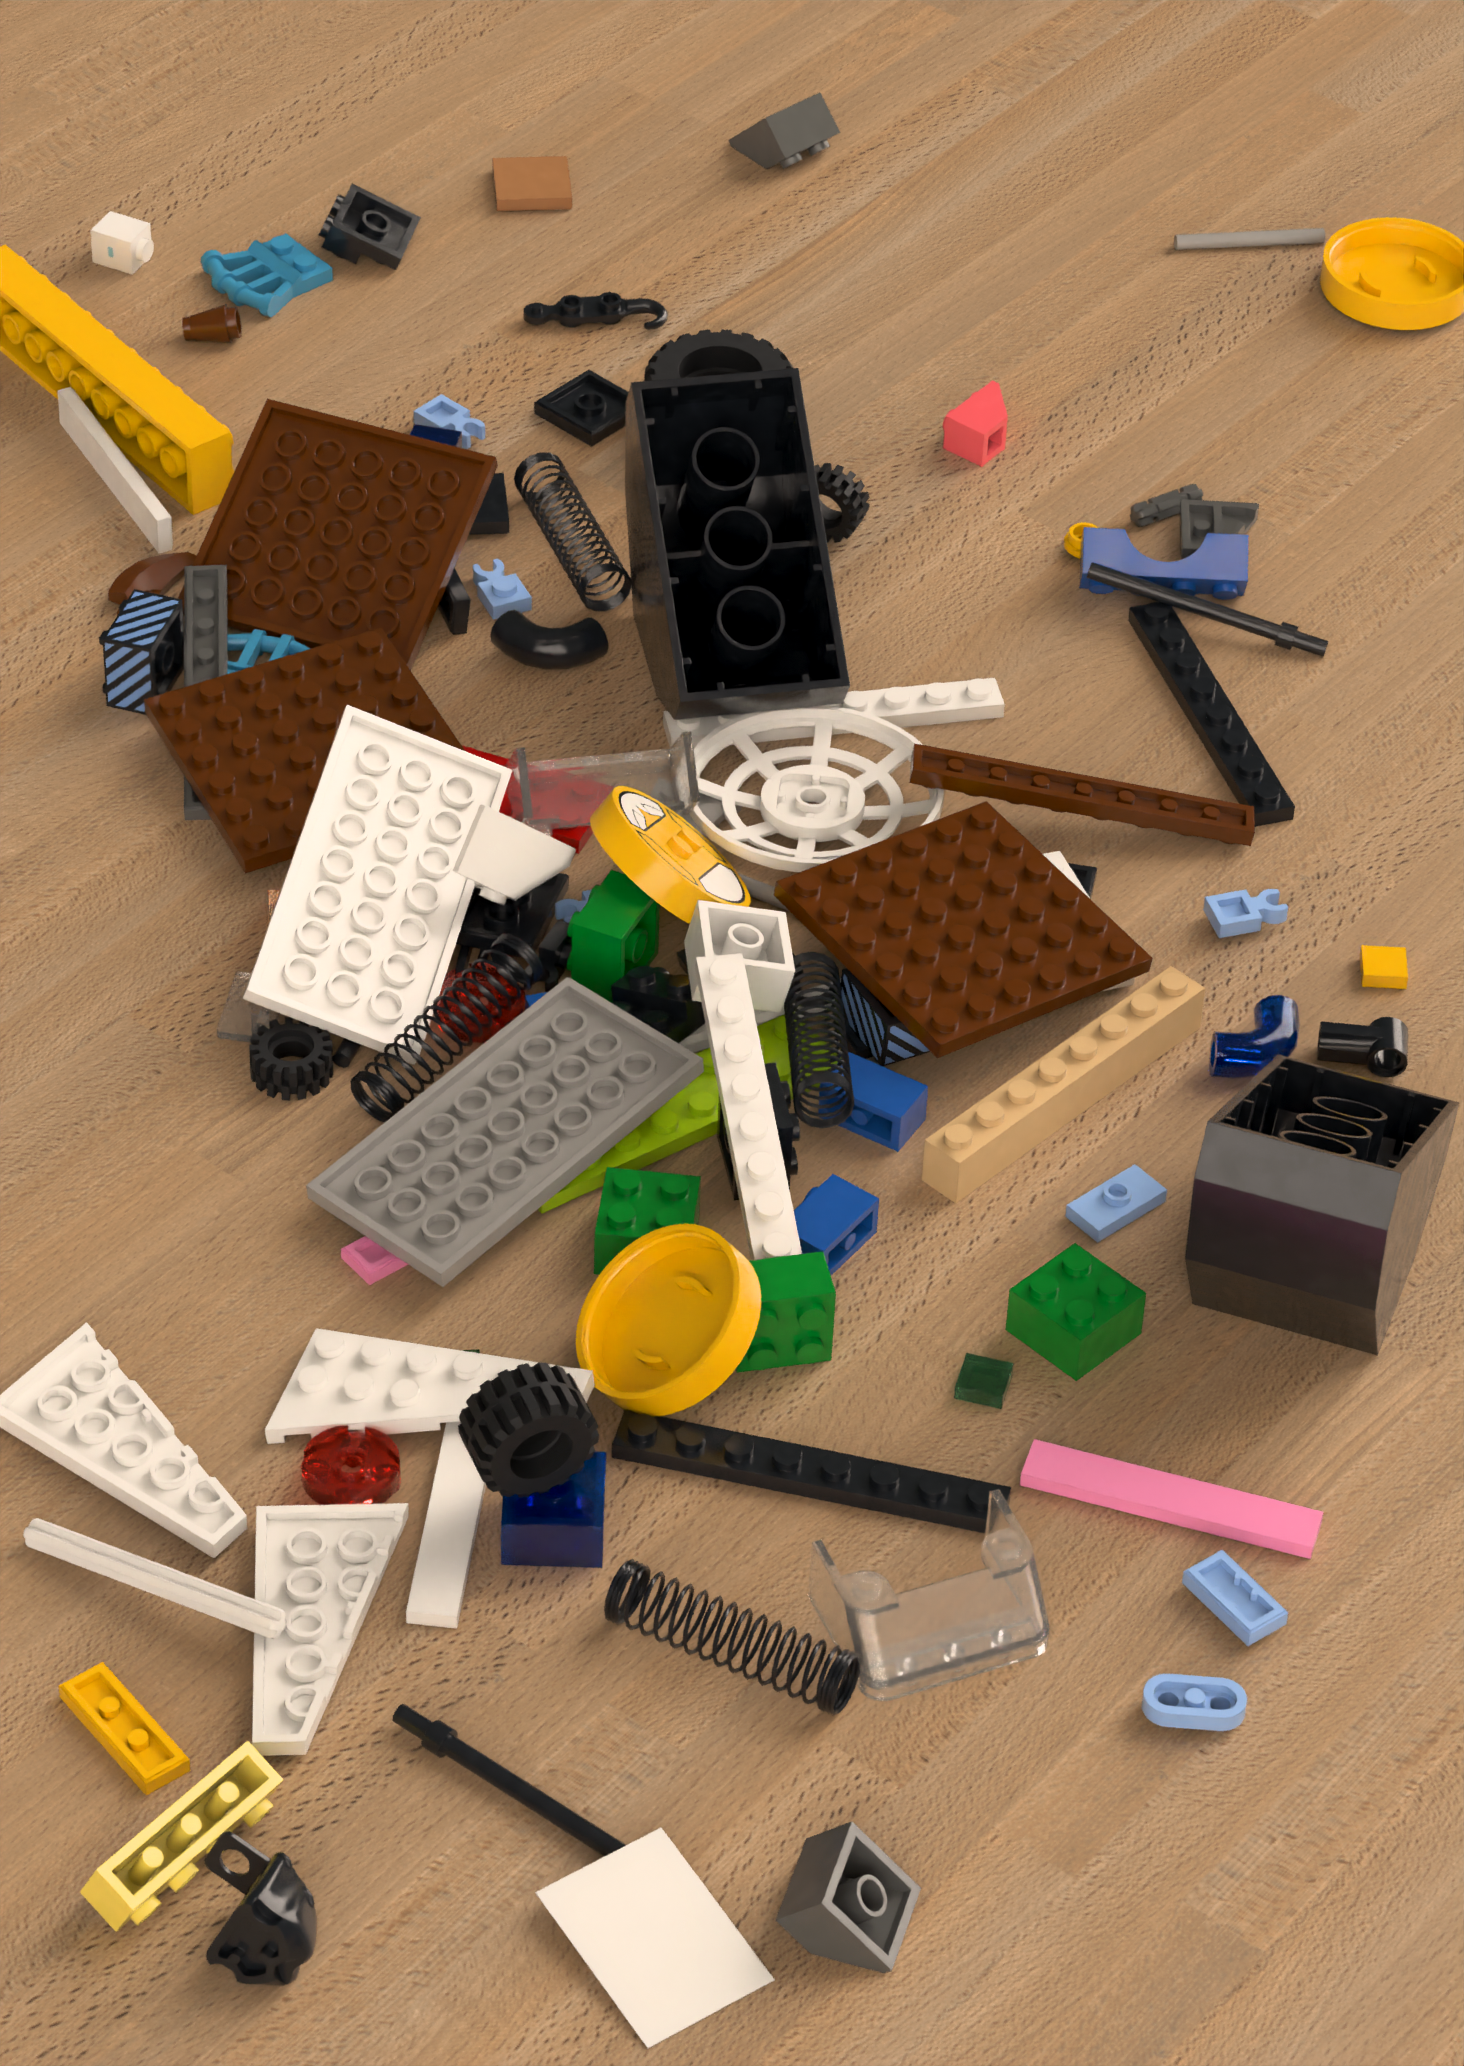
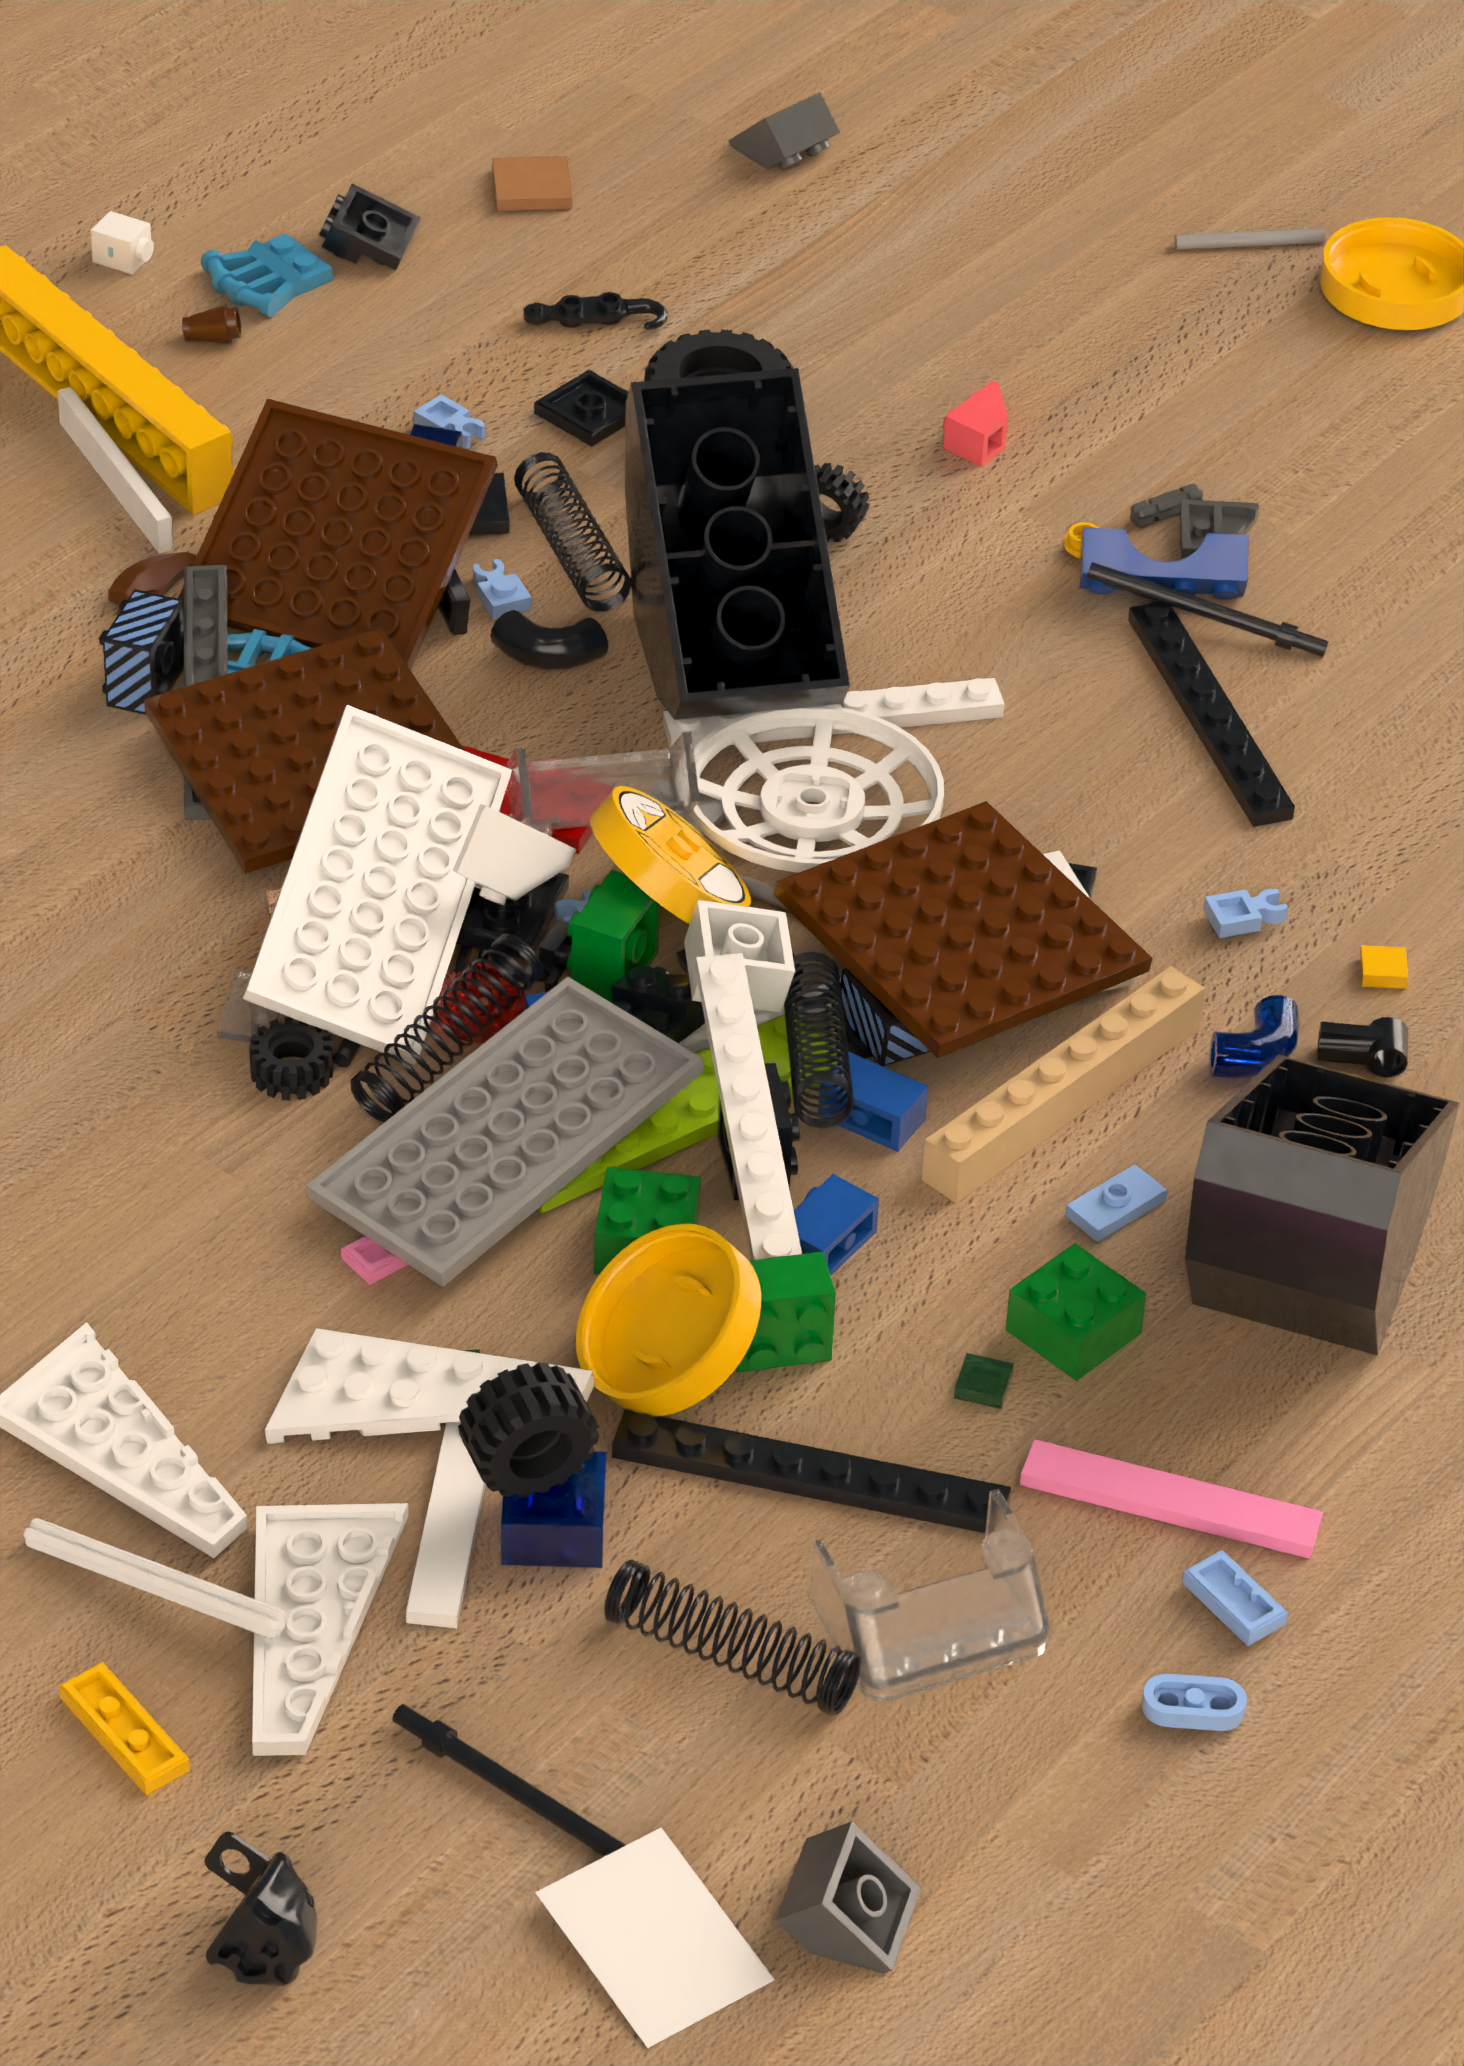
(179, 1837): light yellow brick -> none
(338, 1447): clear red plate -> none
(1082, 795): reddish brown plate -> none

